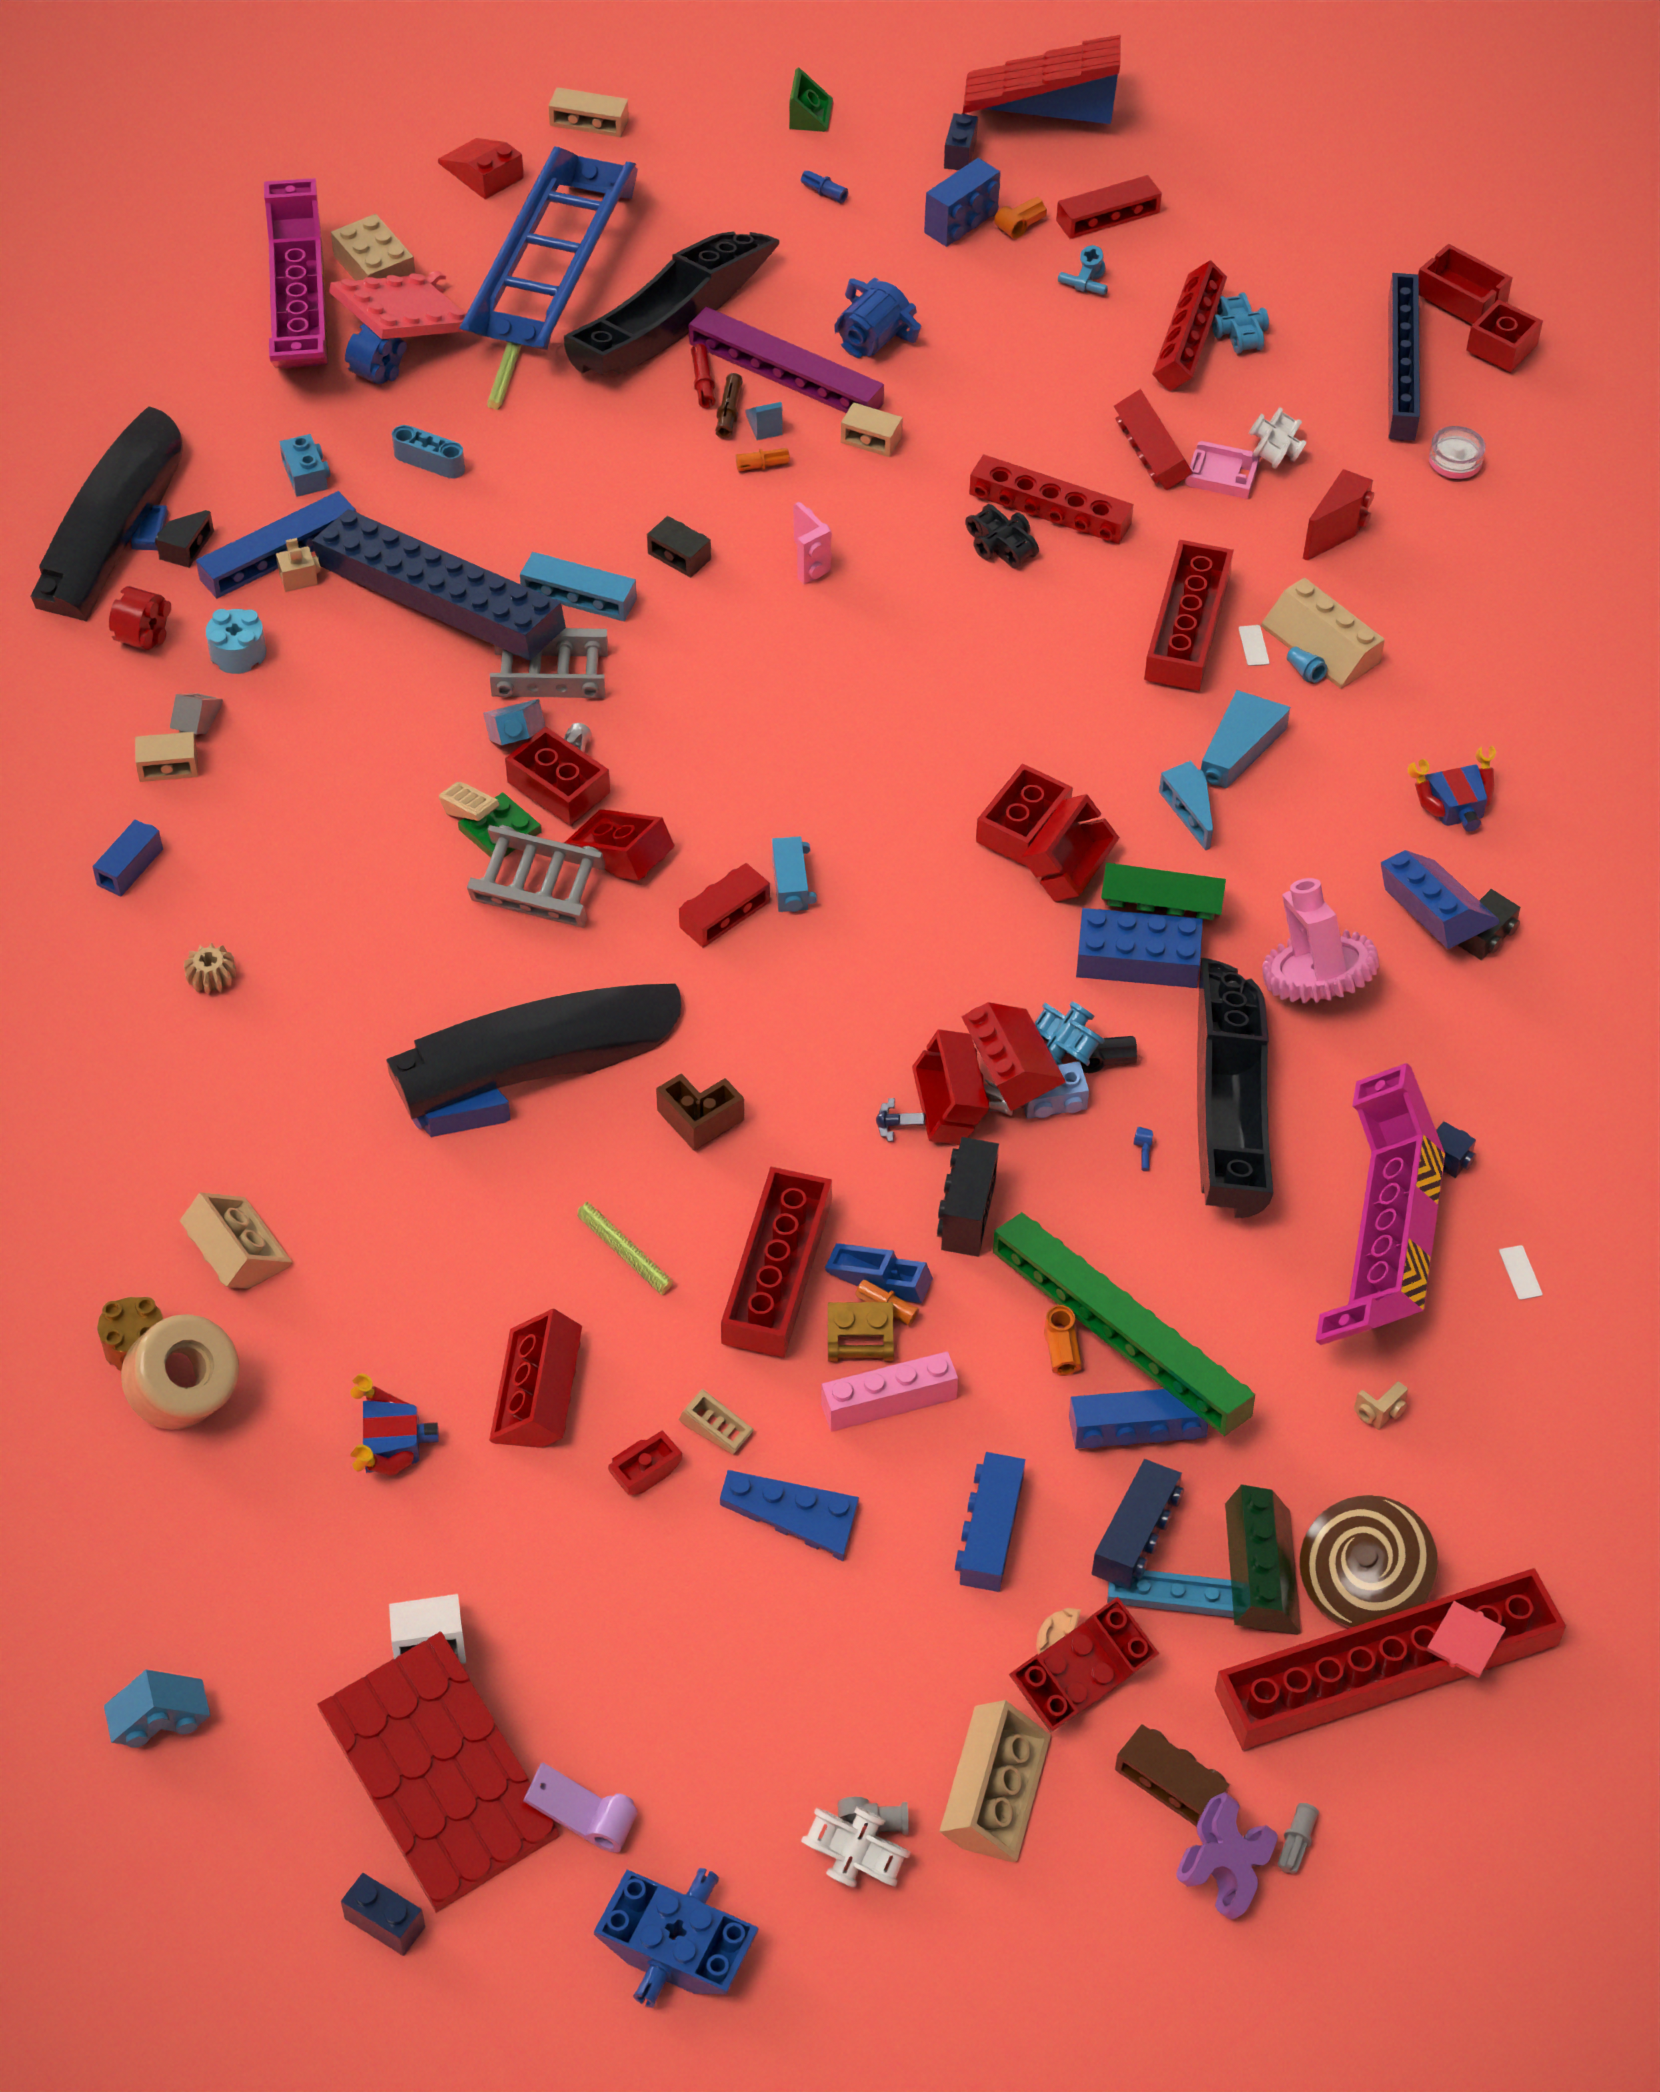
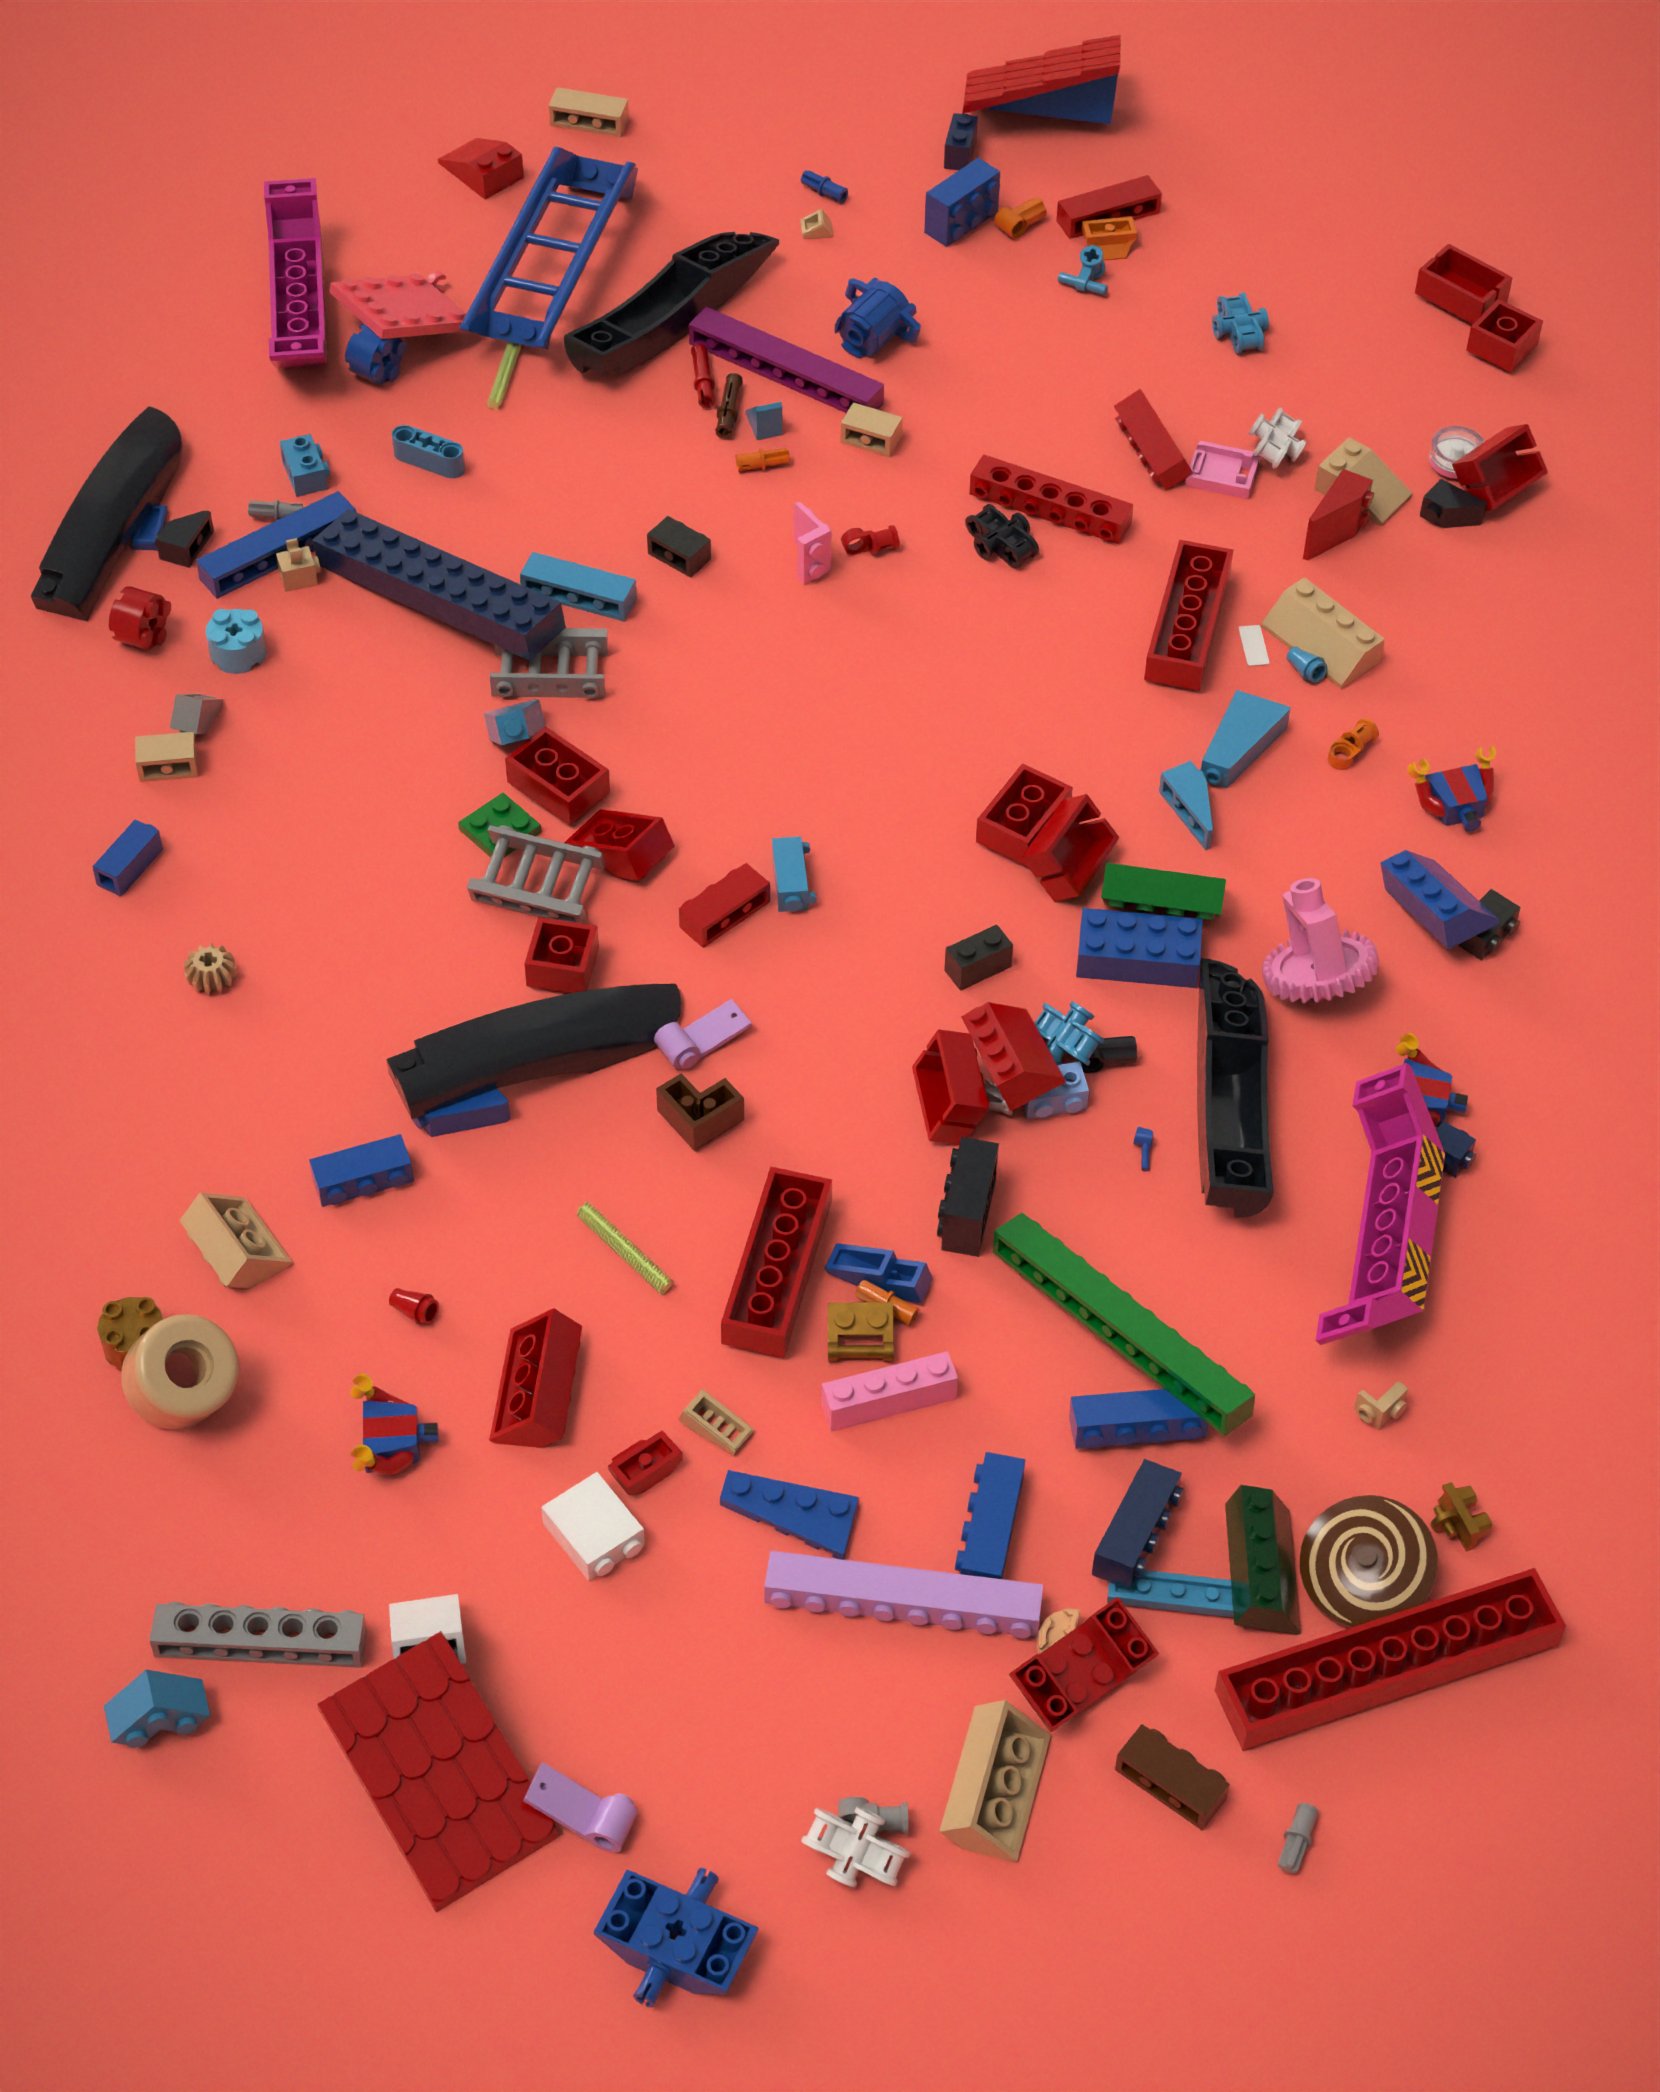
(272, 509): none -> light grey axle
(273, 1646): none -> light grey brick
(361, 1170): none -> blue brick
(371, 250): tan brick -> none
(383, 1914): dark blue brick -> none
(417, 1306): none -> red cone
(467, 802): tan slope -> none
(561, 955): none -> red brick
(578, 735): flat silver piece -> none
(593, 1526): none -> white brick
(701, 1037): none -> lavender door
(808, 104): green slope -> none
(816, 225): none -> slope
(870, 540): none -> red connector
(885, 1119): piece -> none
(903, 1594): none -> lavender brick
(978, 957): none -> pearl dark grey brick
(1062, 1341): orange piece -> none
(1111, 235): none -> orange slope
(1189, 326): red brick -> none
(1227, 1856): medium lavender piece -> none
(1346, 743): none -> orange connector
(1353, 456): none -> tan slope
(1403, 357): dark blue brick -> none
(1432, 1081): none -> torso
(1452, 506): none -> slope
(1455, 1519): none -> pearl gold hips
(1466, 1639): coral piece -> none
(1496, 470): none -> red piece
(1520, 1272): white sticker -> none

